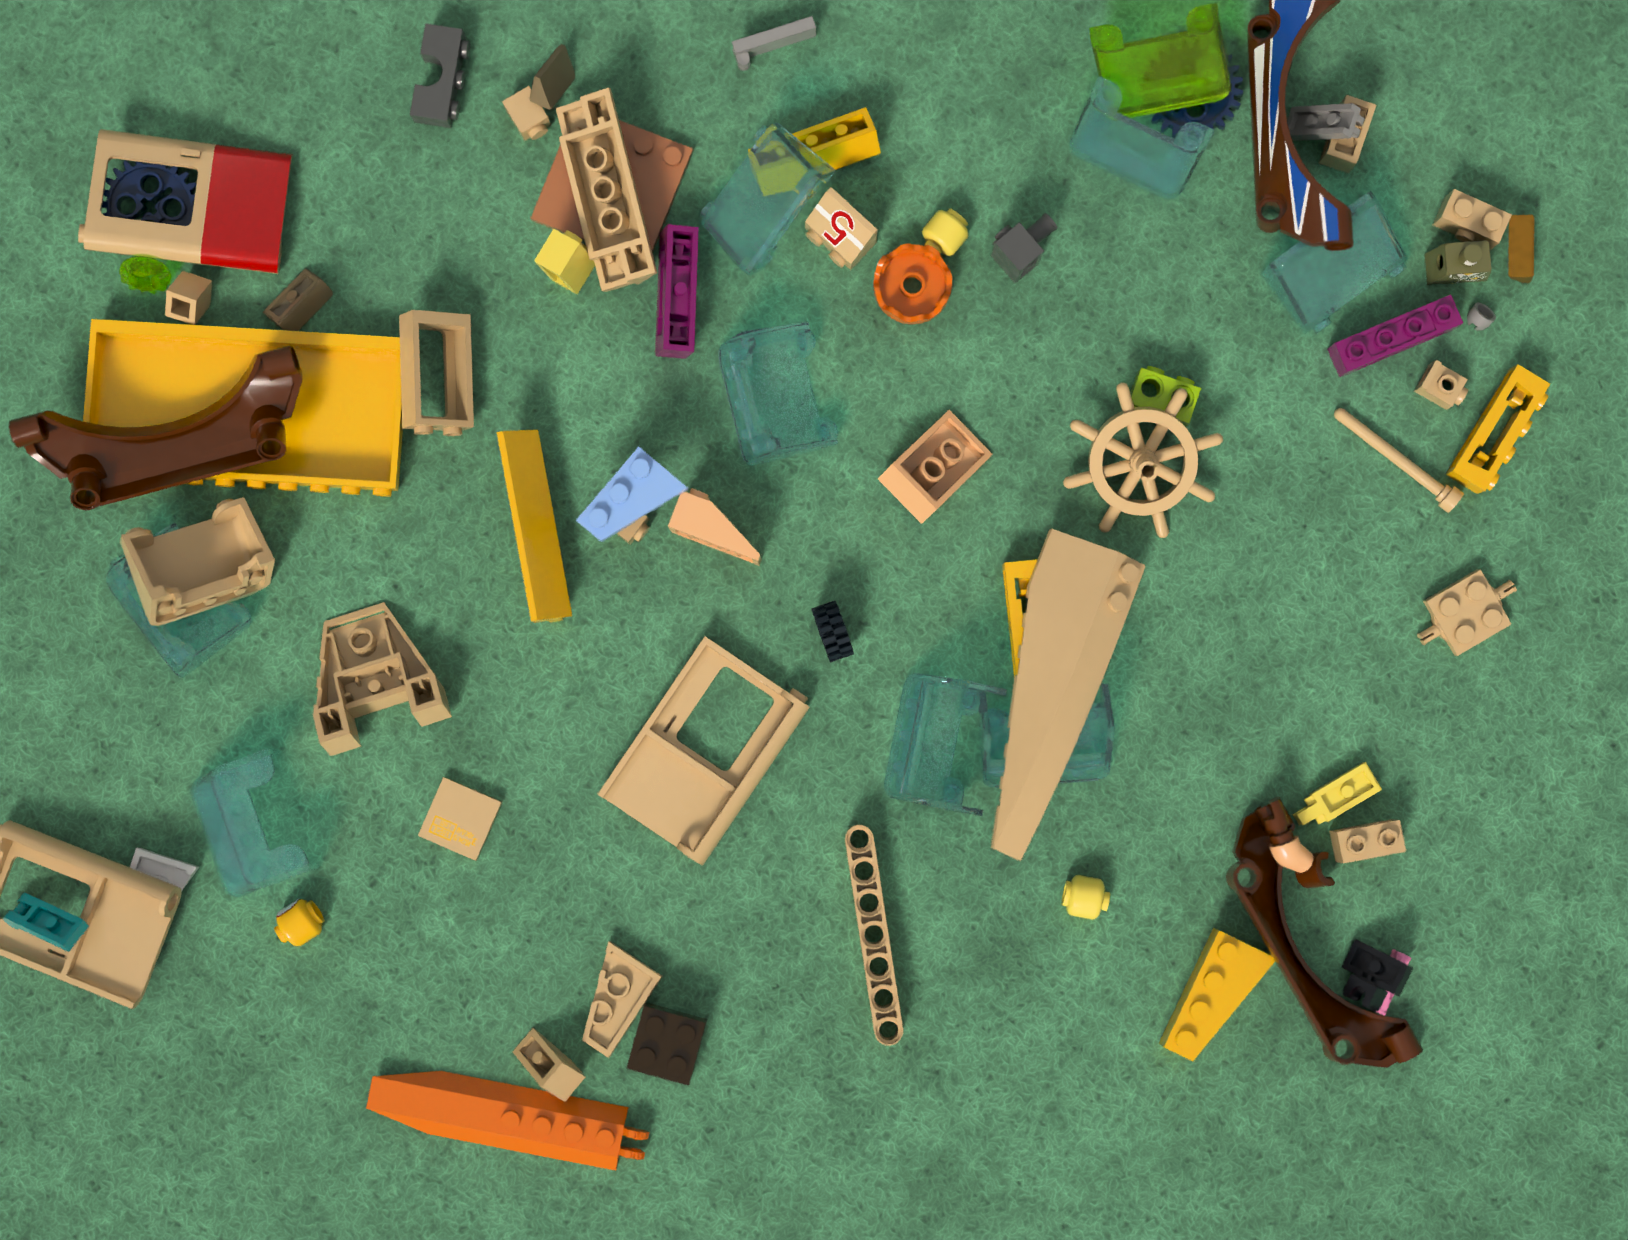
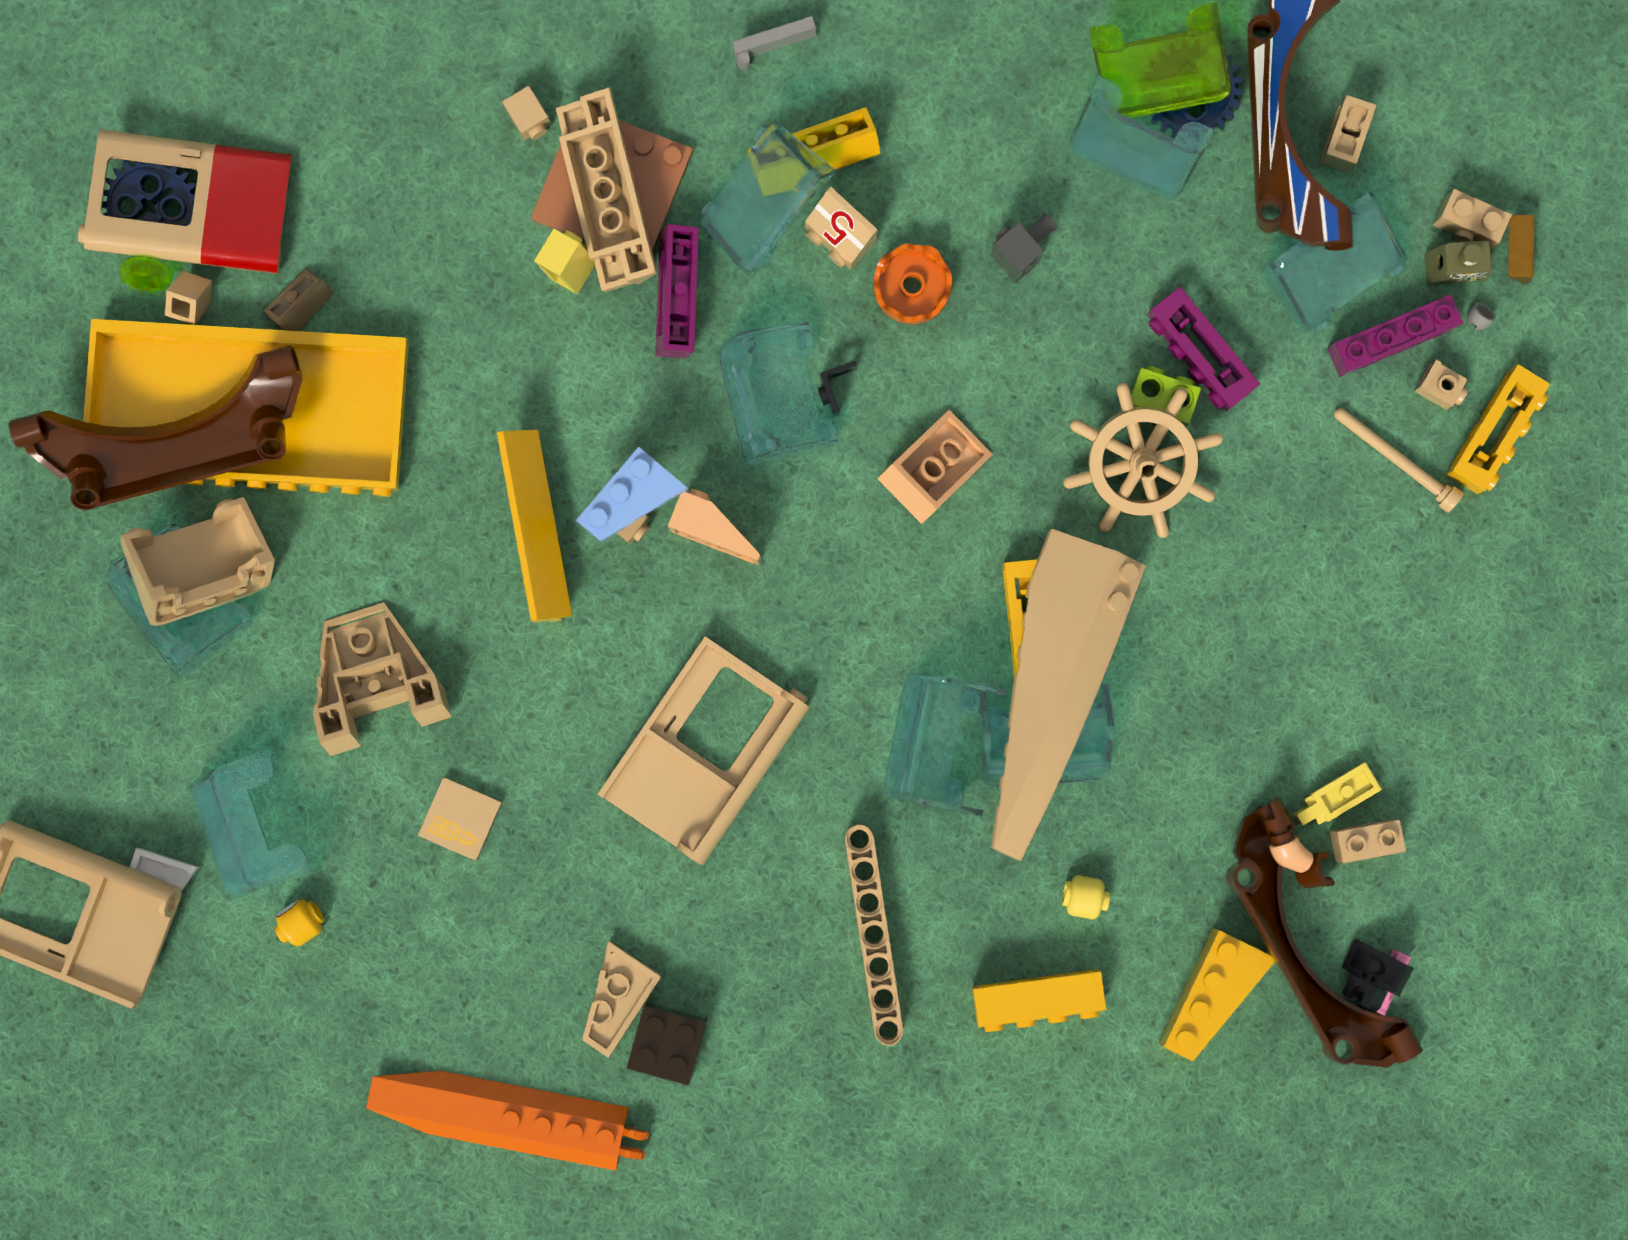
(46, 922): teal plate -> none
(437, 103): dark grey arch -> none
(457, 371): tan piece -> none
(548, 1065): tan slope -> none
(552, 79): dark tan slope -> none
(826, 392): none -> black bracket
(832, 631): black bush -> none
(946, 232): light yellow head -> none
(1038, 998): none -> yellow brick
(1183, 348): none -> magenta brick
(1324, 122): light grey hinge -> none
(1467, 612): tan plate -> none

